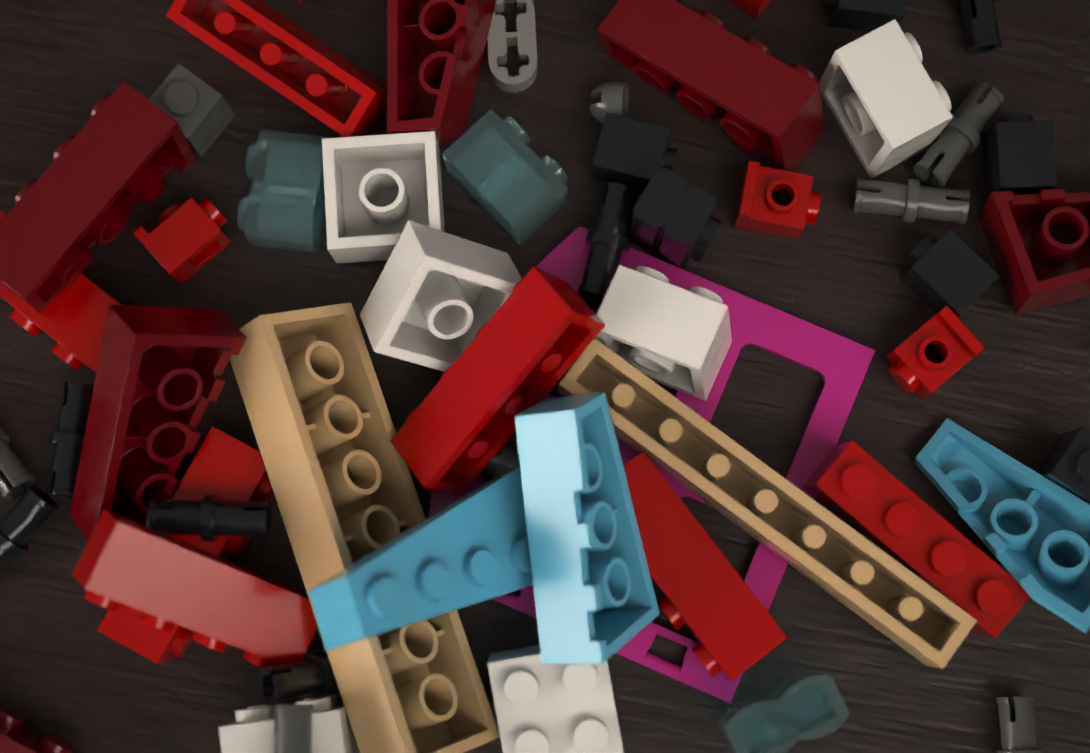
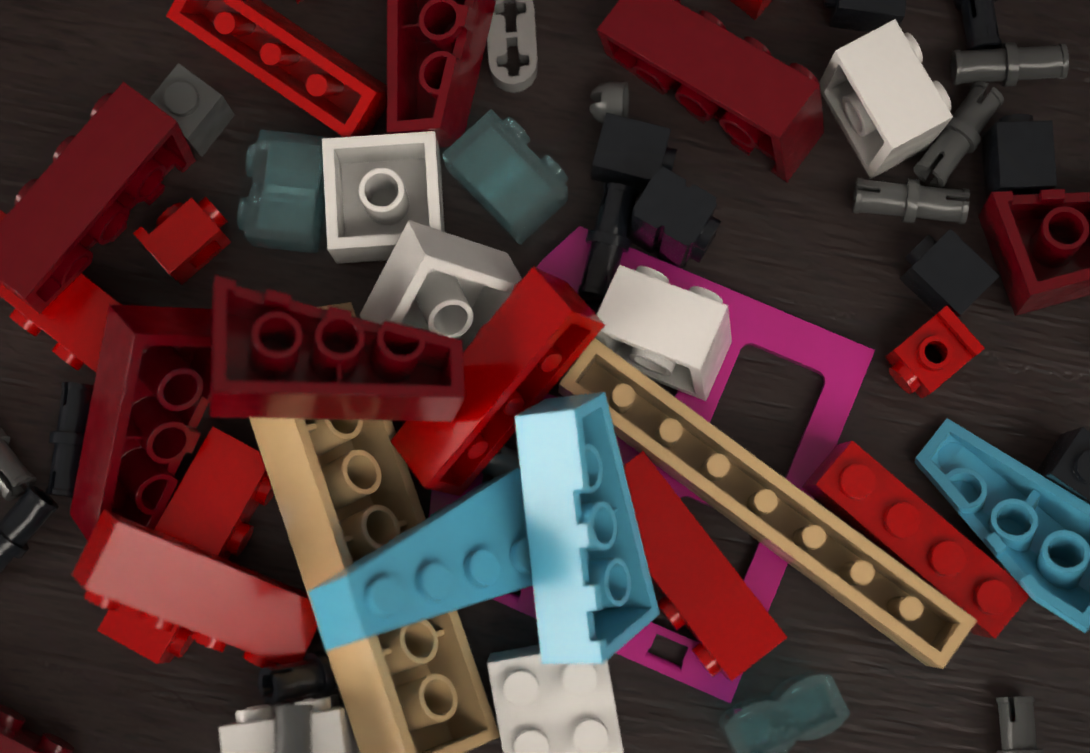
(210, 517): black pin -> none
(324, 364): none -> dark red wedge
(761, 214): red brick -> none
(1009, 64): none -> dark grey pin

